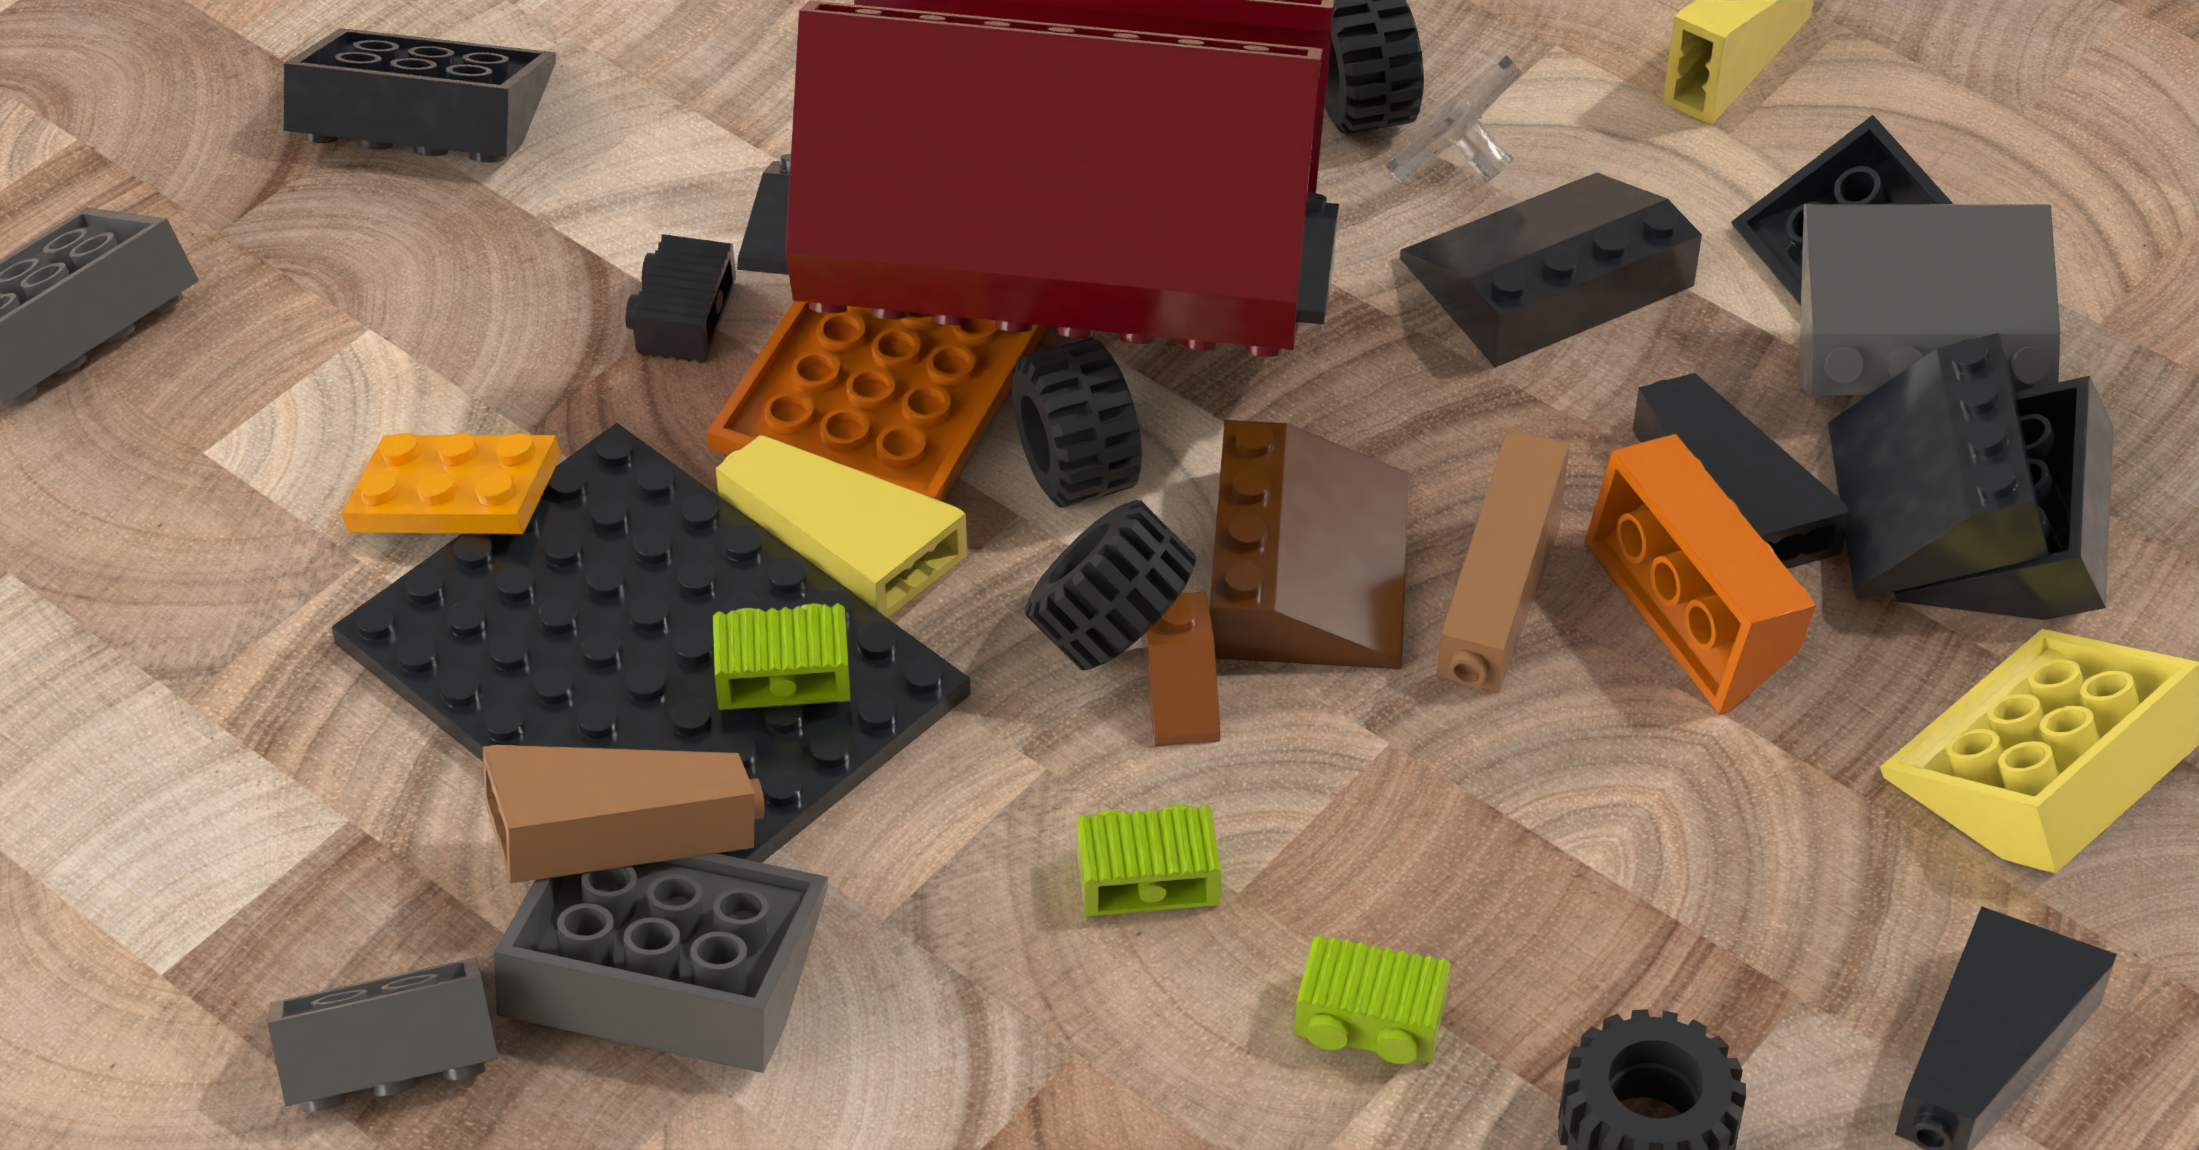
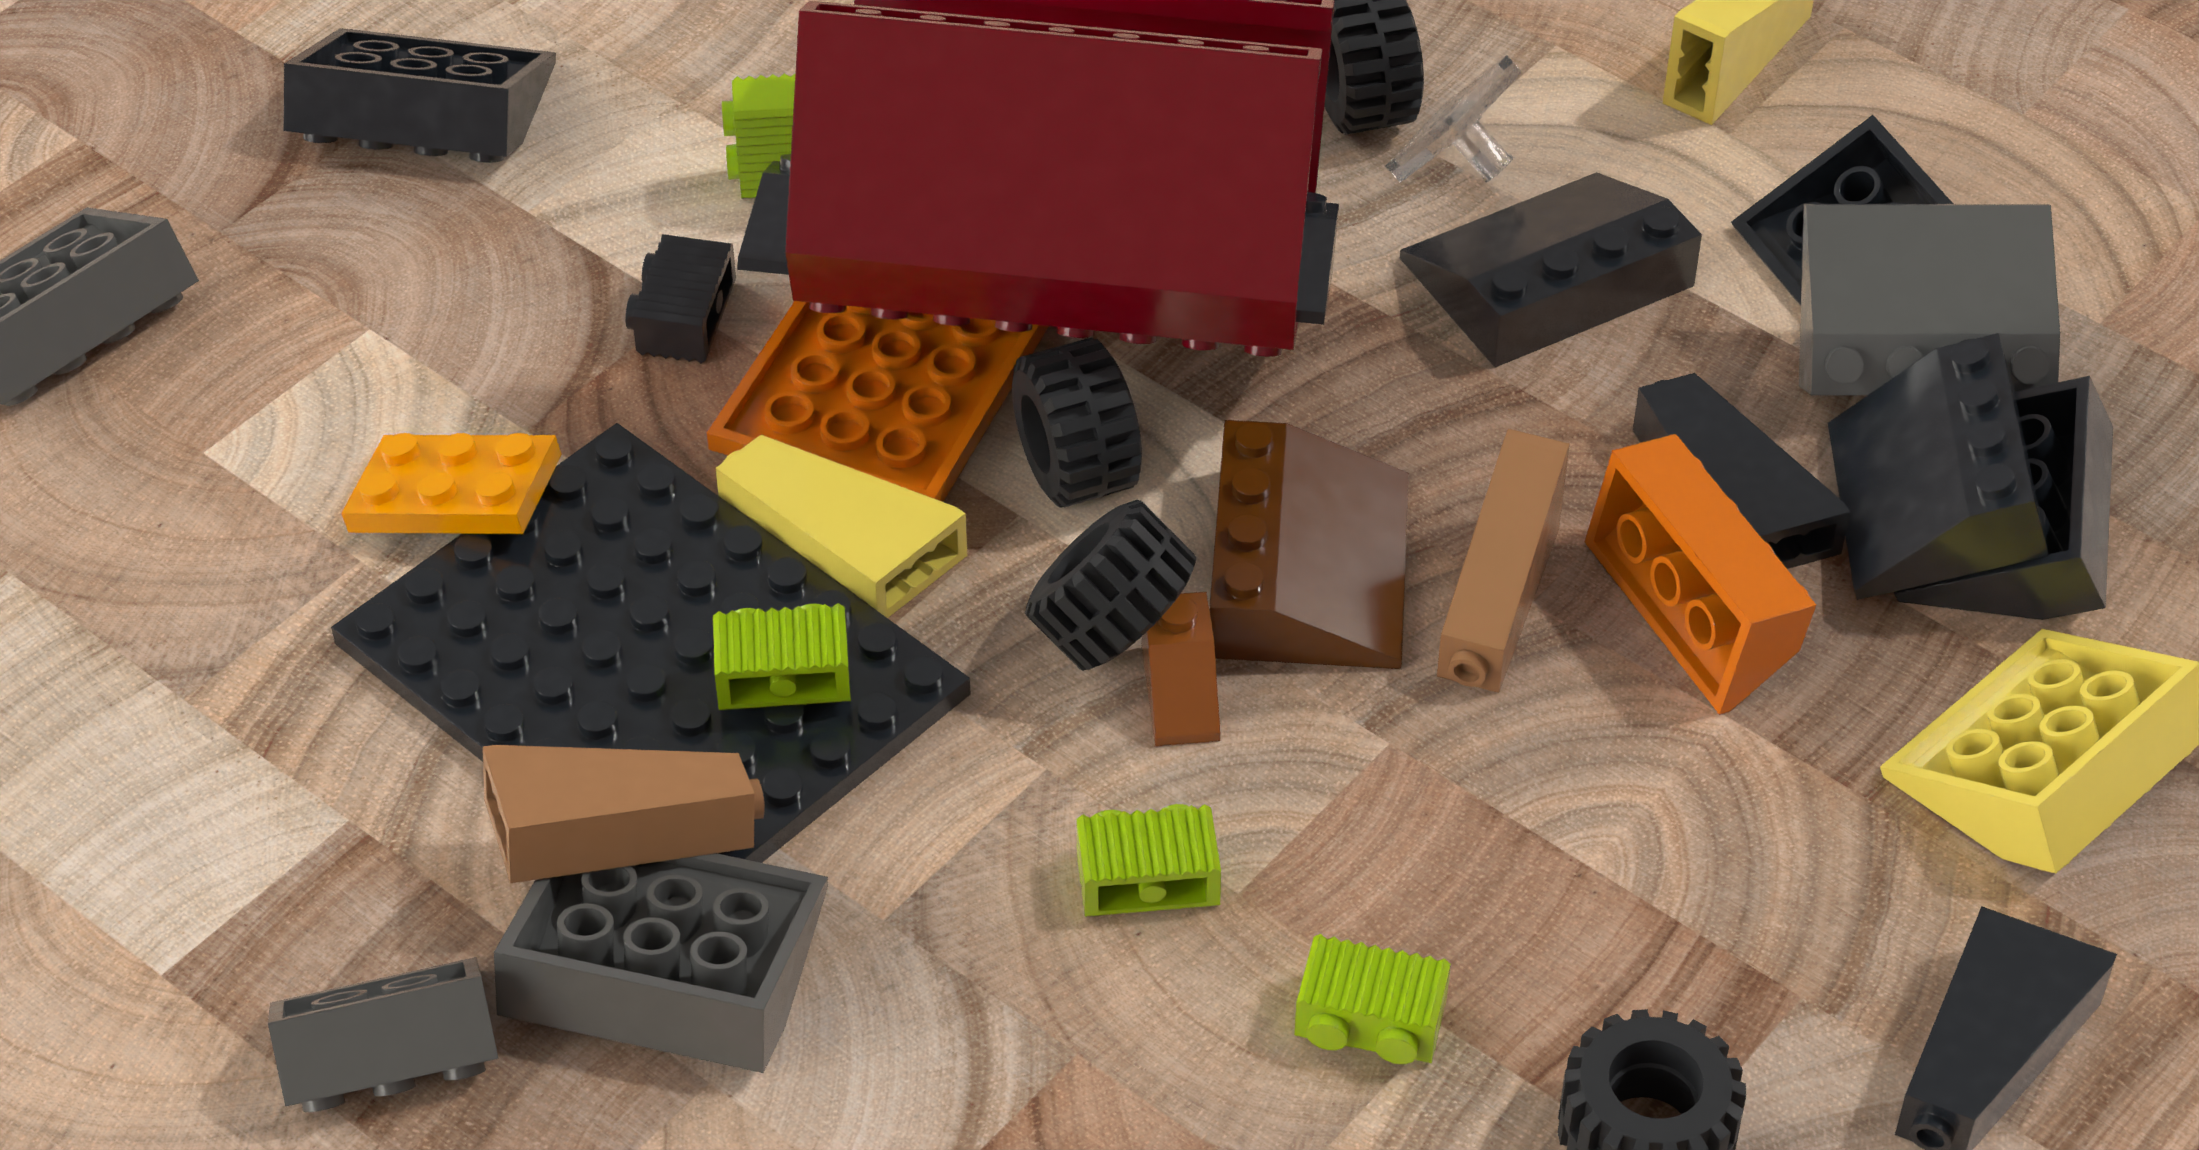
(762, 127): none -> lime brick

